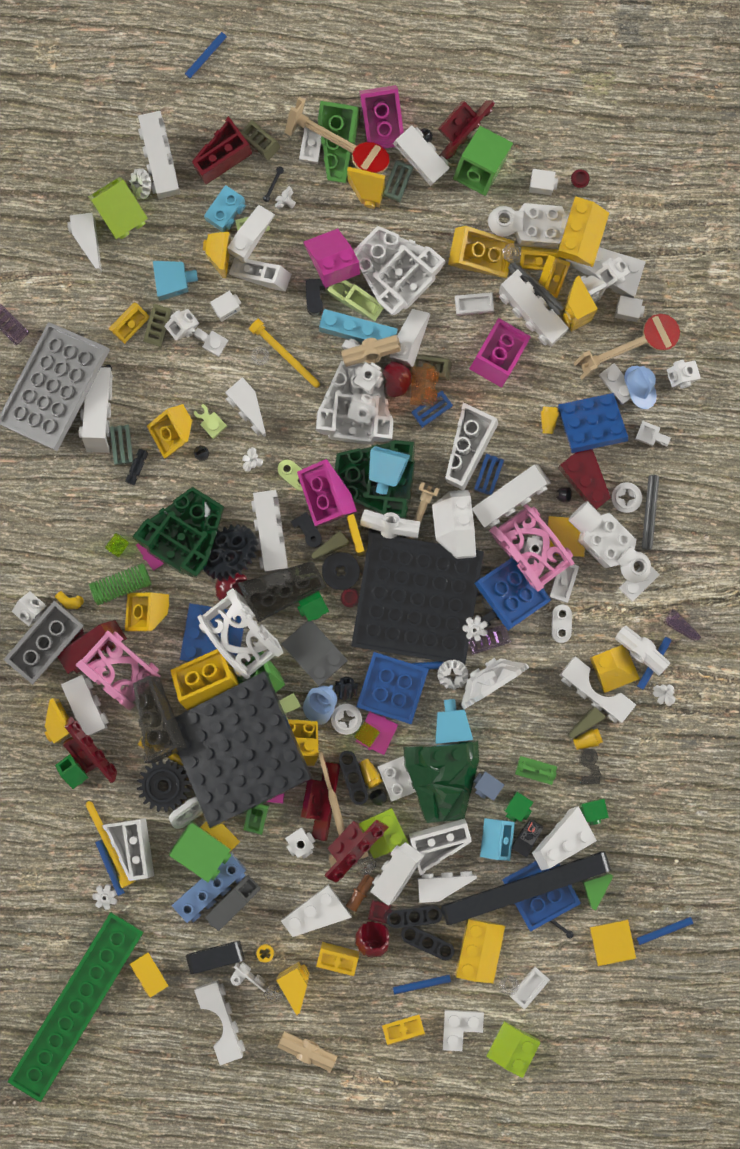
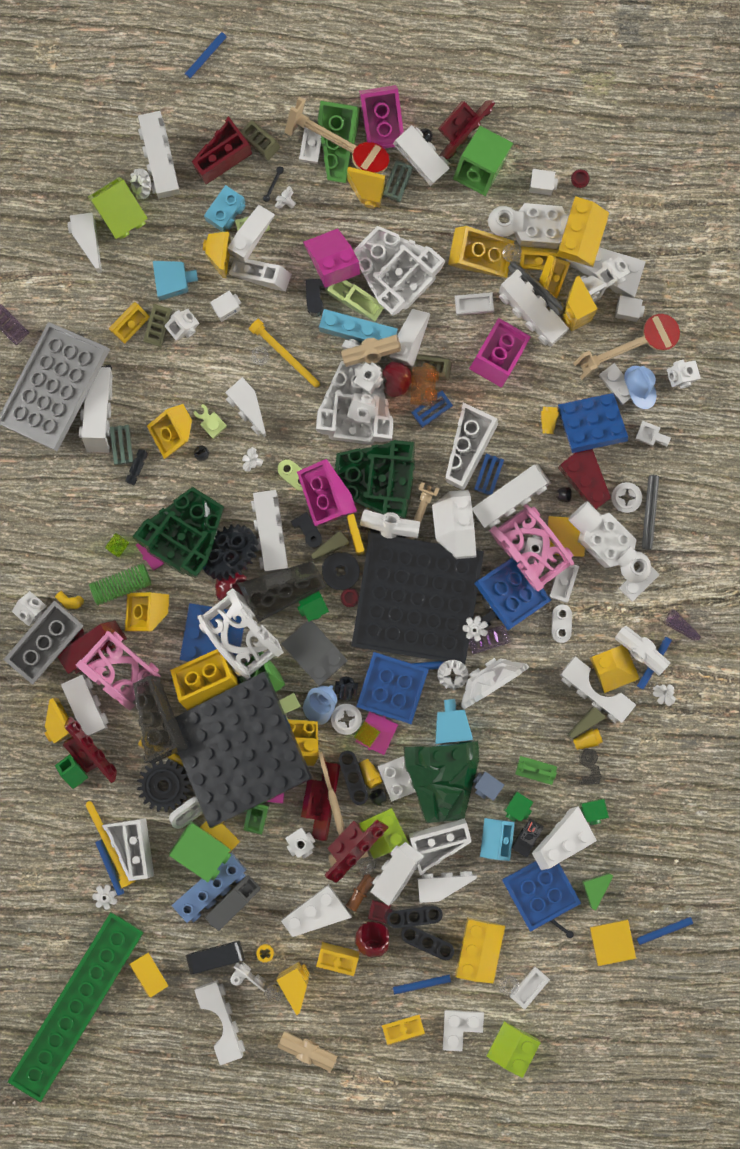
(213, 343): white plate -> none
(386, 467): medium azure torso -> none
(525, 888): black beam -> none

